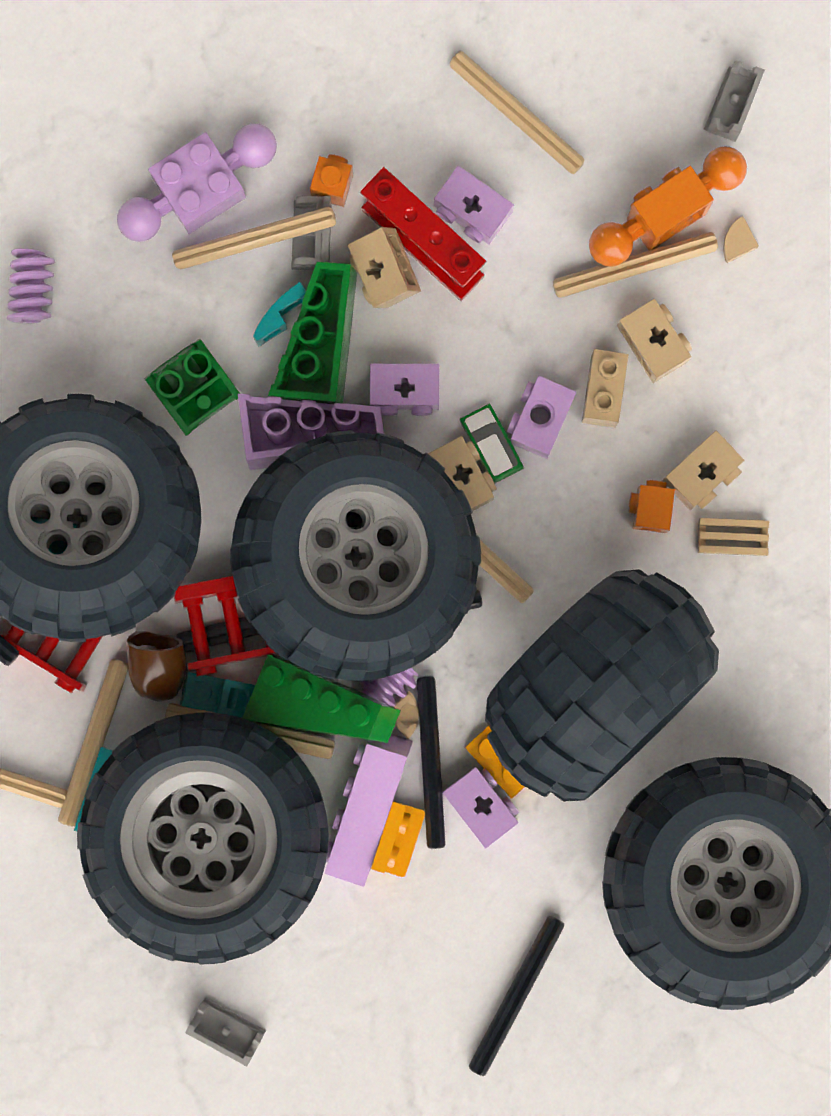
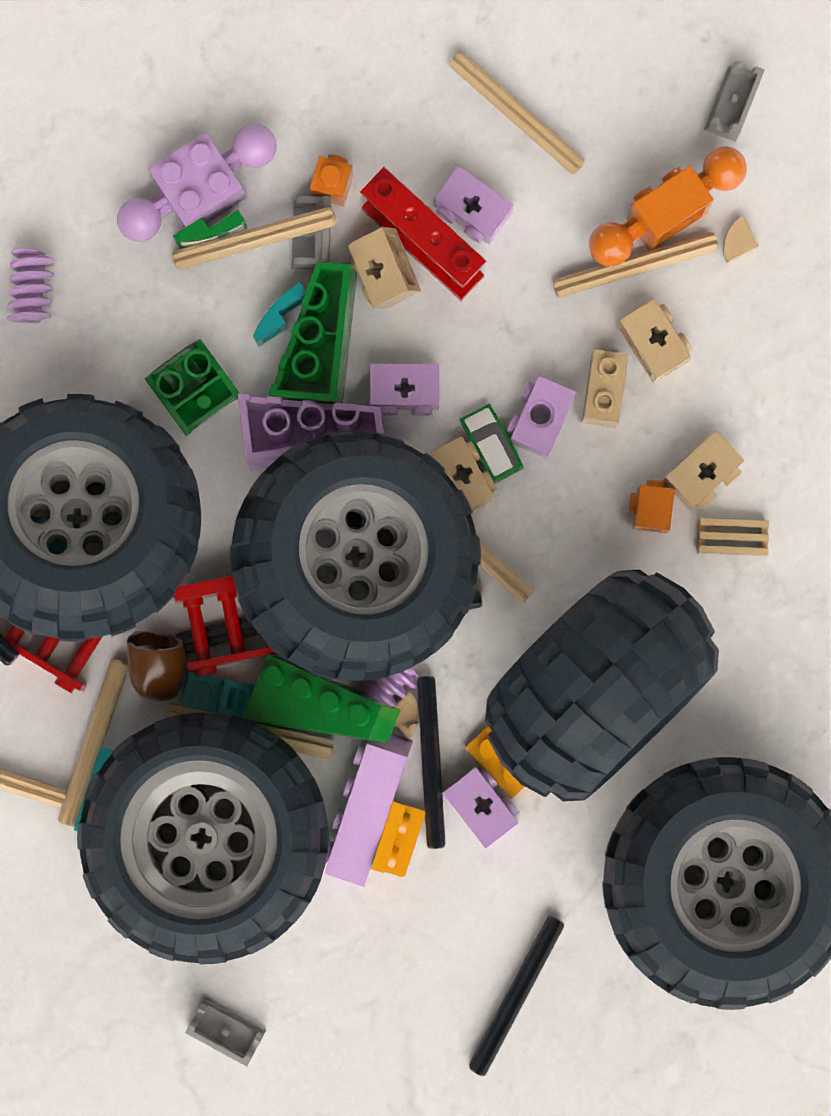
(199, 232): none -> green slope

